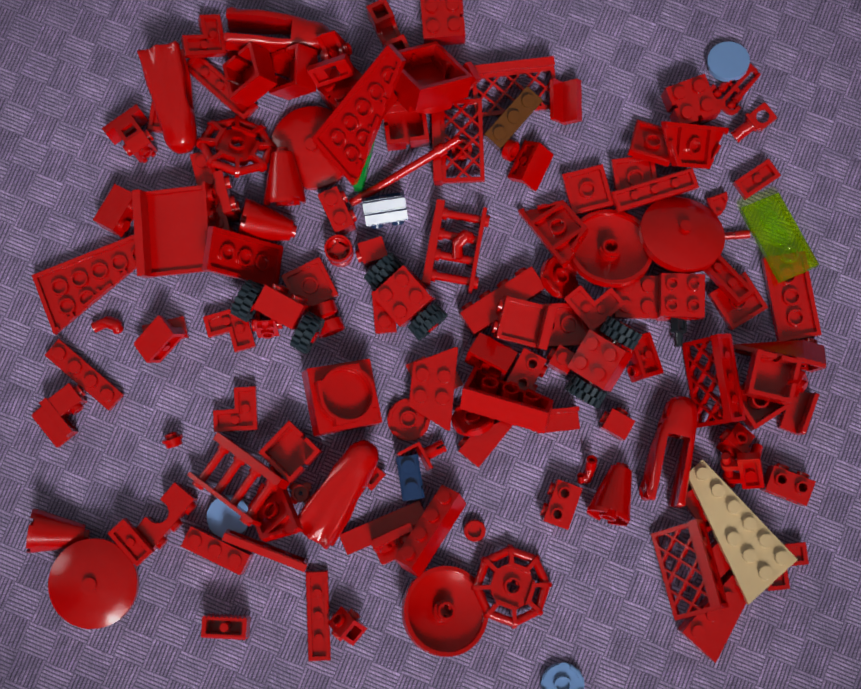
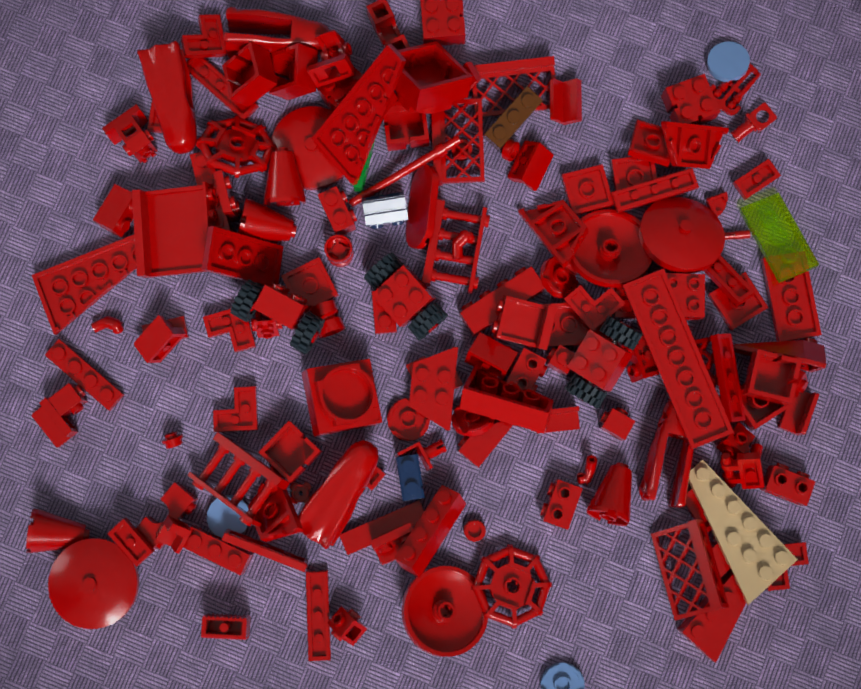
(173, 533): none -> red panel
(371, 251): red brick -> none
(422, 206): none -> red tile
(677, 359): none -> red plate

